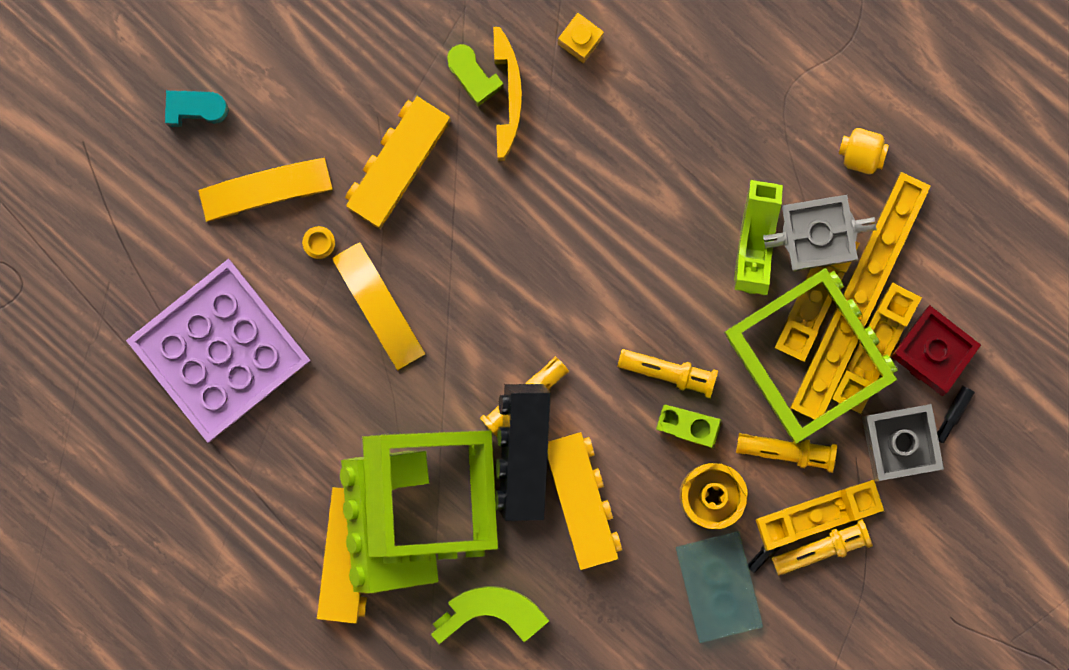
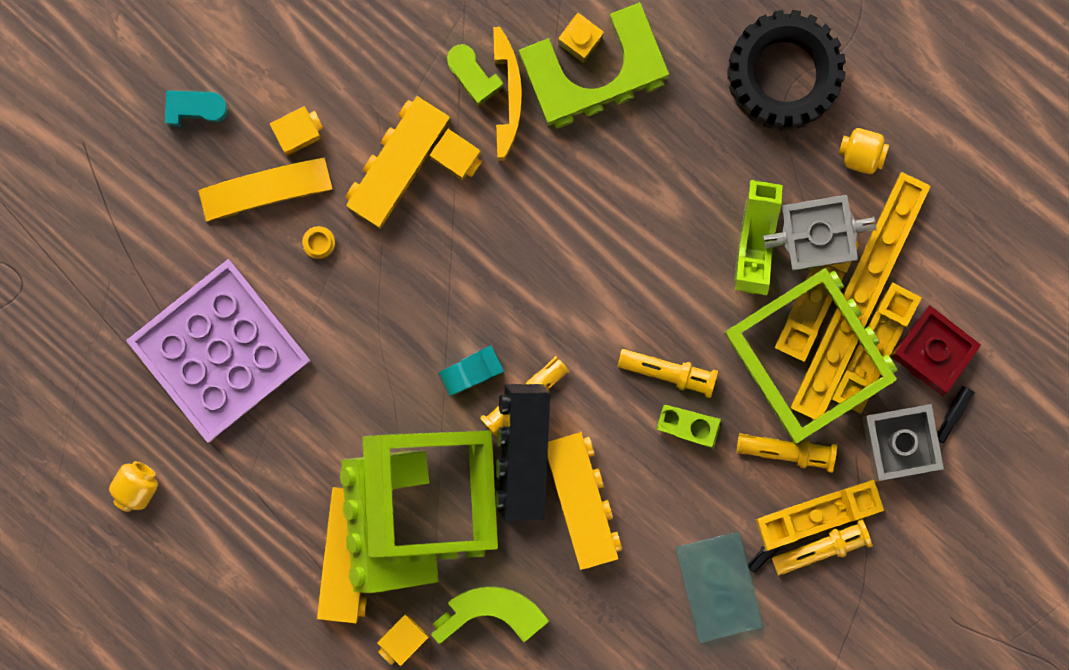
(133, 486): none -> yellow head
(297, 130): none -> yellow brick
(378, 306): yellow slope -> none
(402, 640): none -> yellow brick
(456, 155): none -> yellow brick
(471, 371): none -> teal leg
(562, 99): none -> lime arch
(718, 477): yellow brick -> none
(809, 36): none -> black tyre

